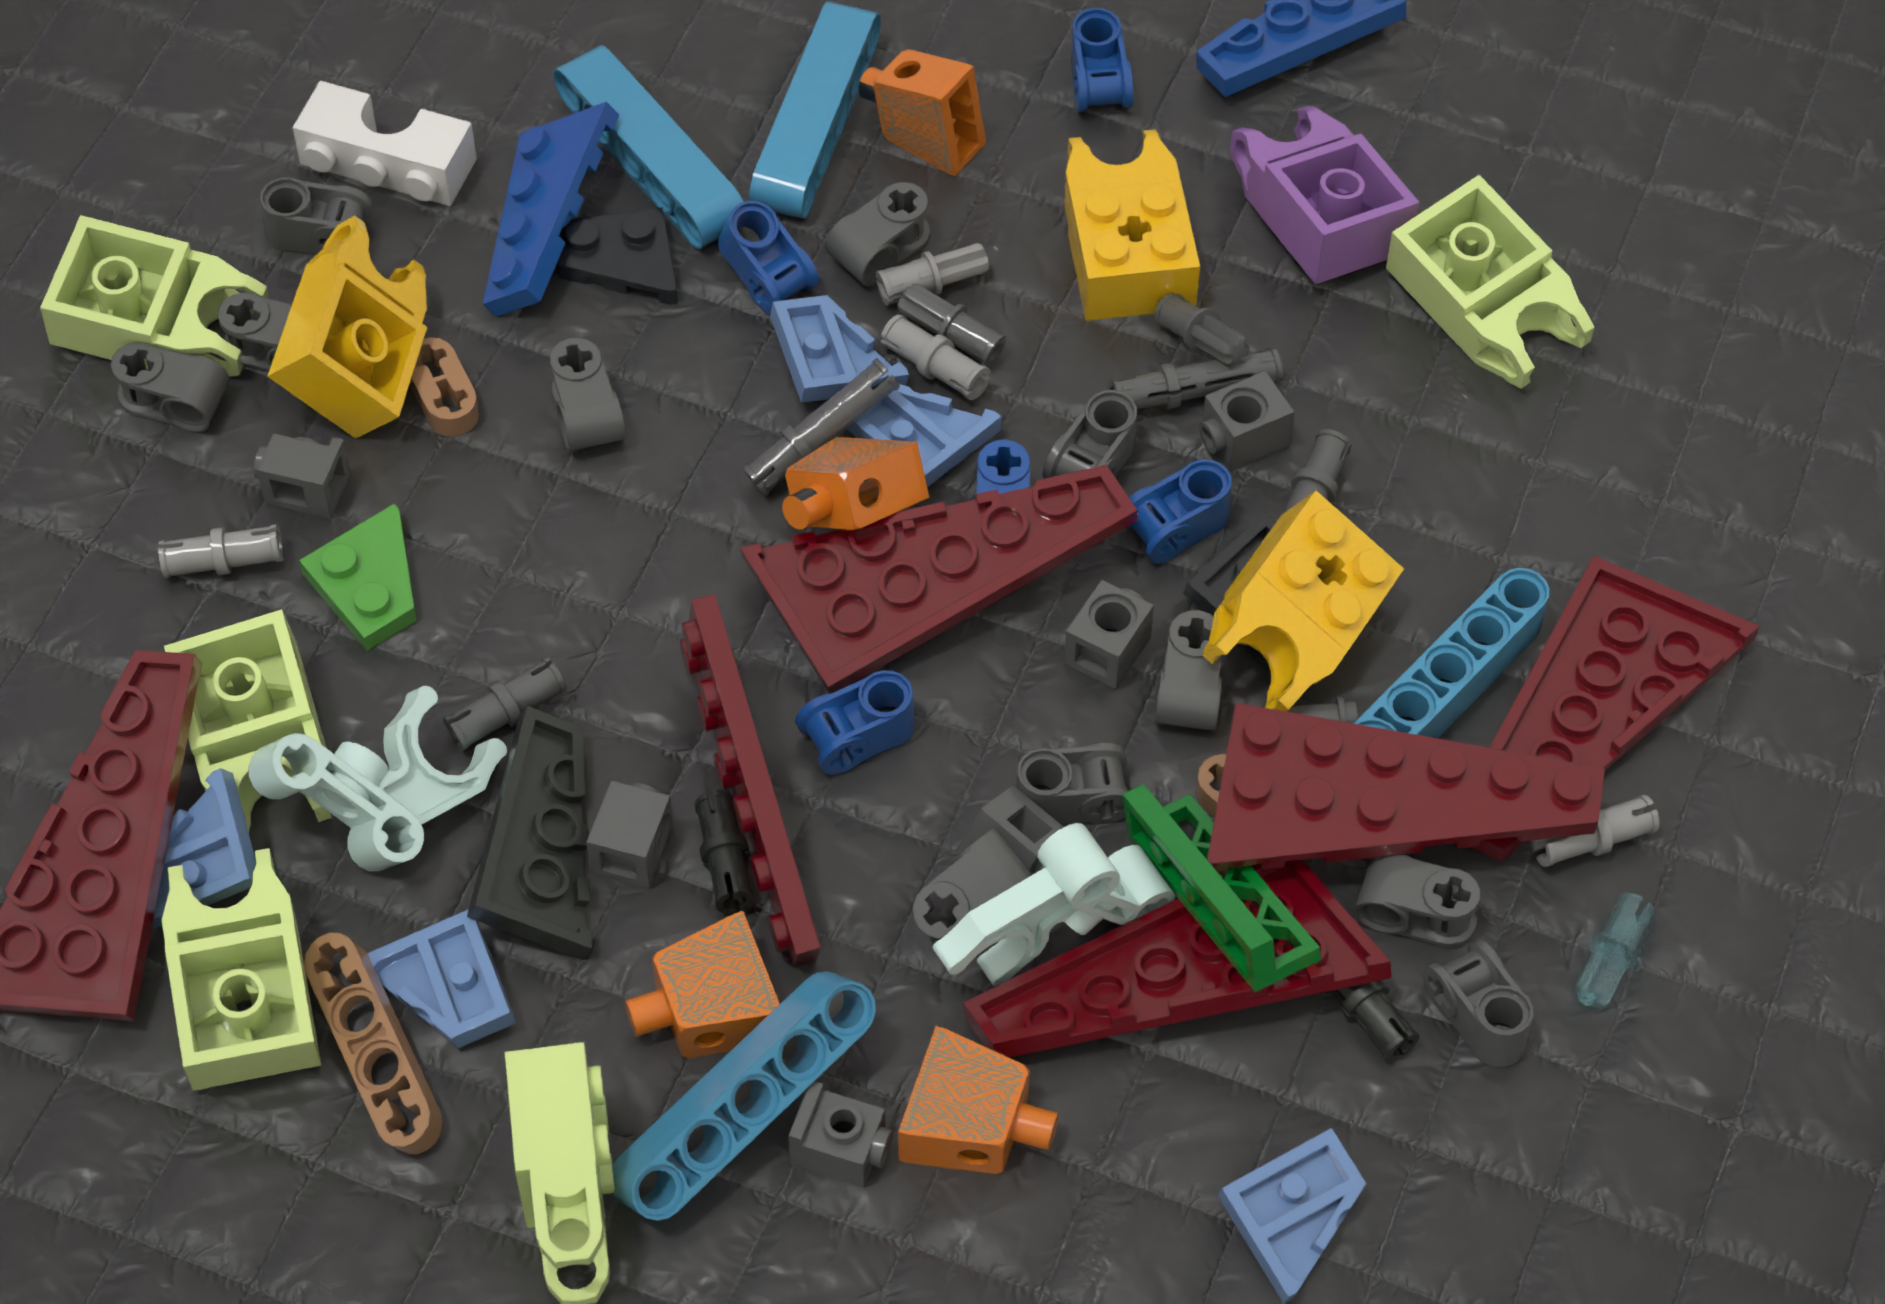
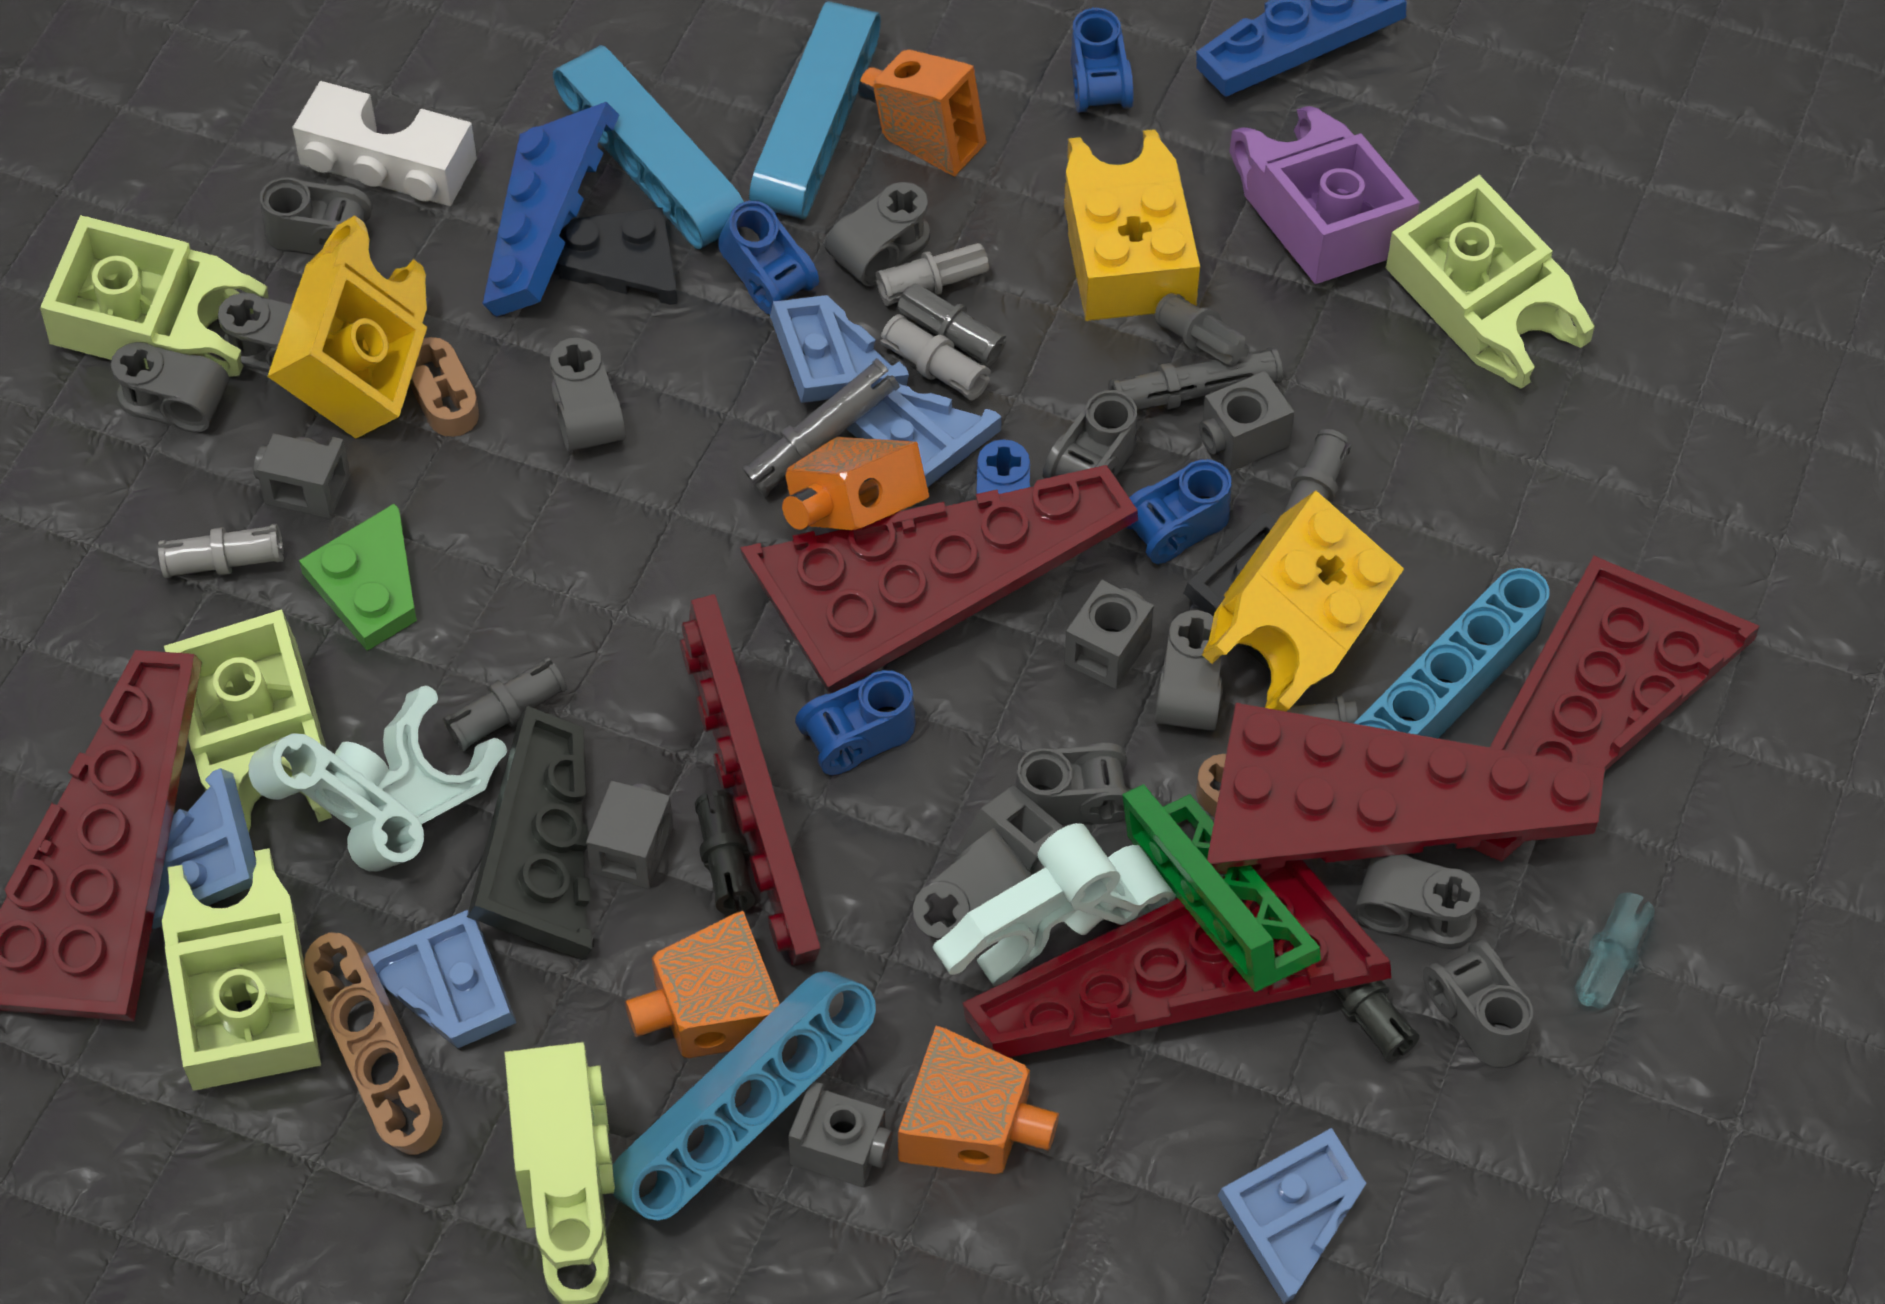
(1614, 826): light grey pin -> none

